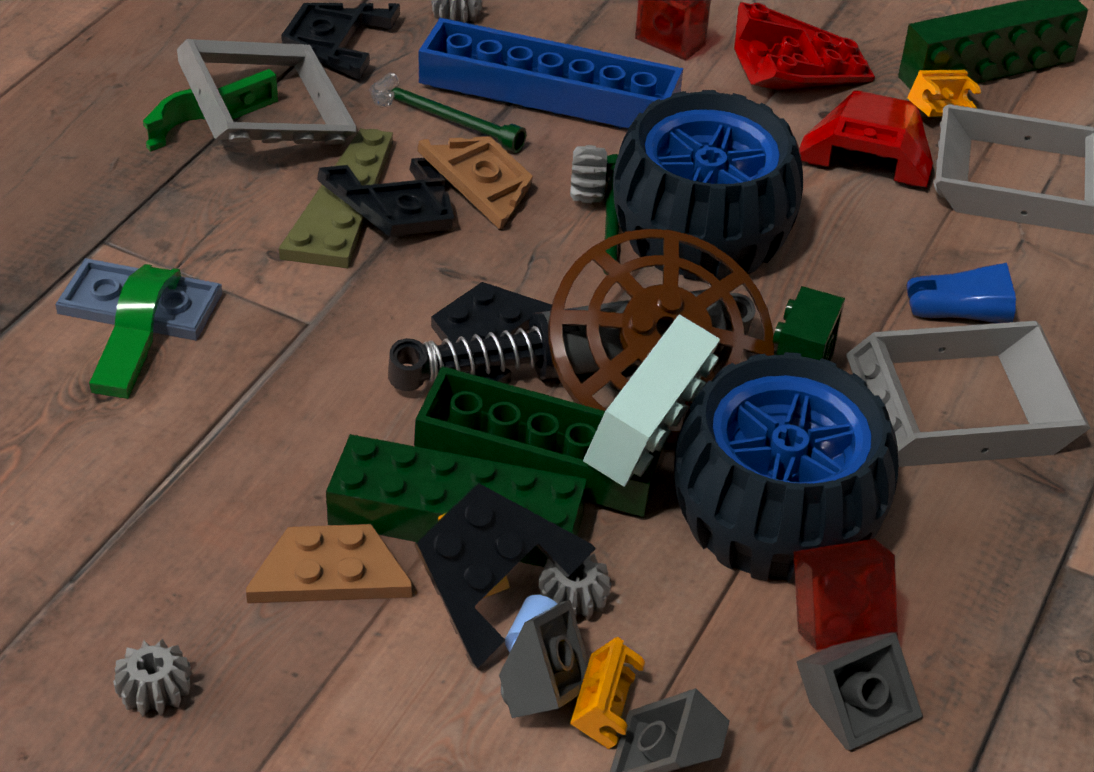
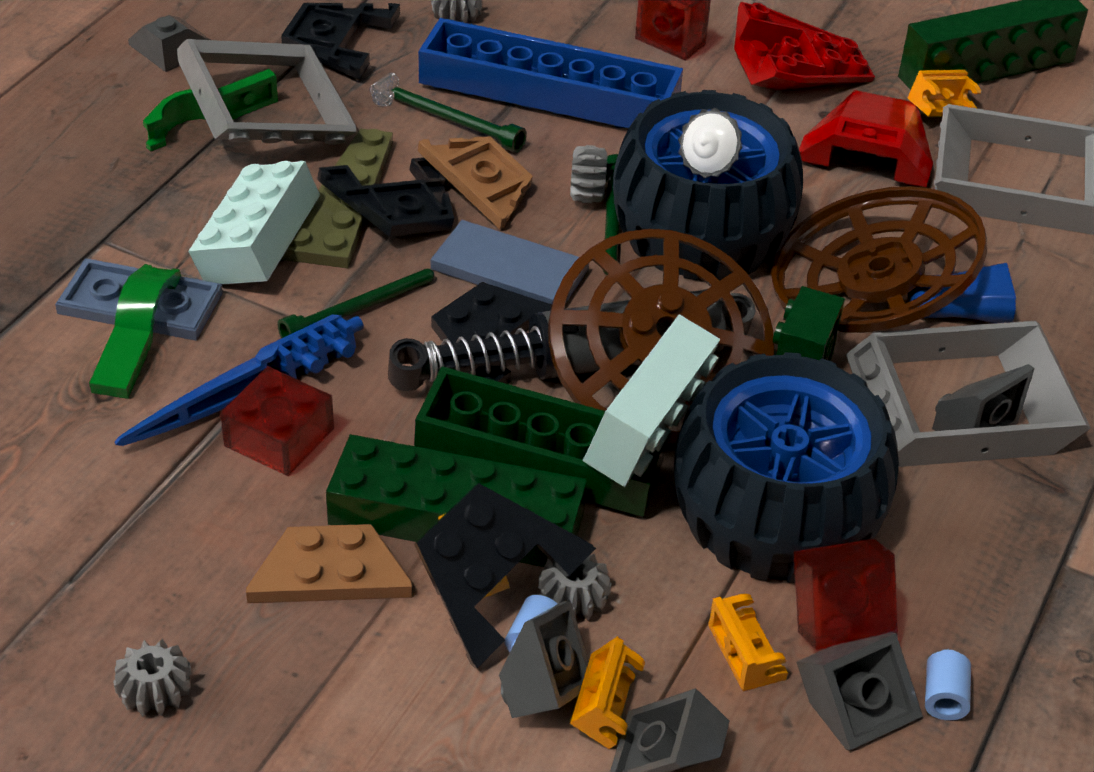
(161, 38): none -> dark grey slope
(255, 223): none -> light aqua brick
(277, 420): none -> clear red brick
(294, 323): none -> dark green piece
(300, 350): none -> blue piece
(504, 261): none -> sand blue tile
(710, 143): none -> white piece
(745, 643): none -> light orange hinge
(898, 255): none -> reddish brown dish
(948, 685): none -> light blue brick
(985, 402): none -> dark grey slope

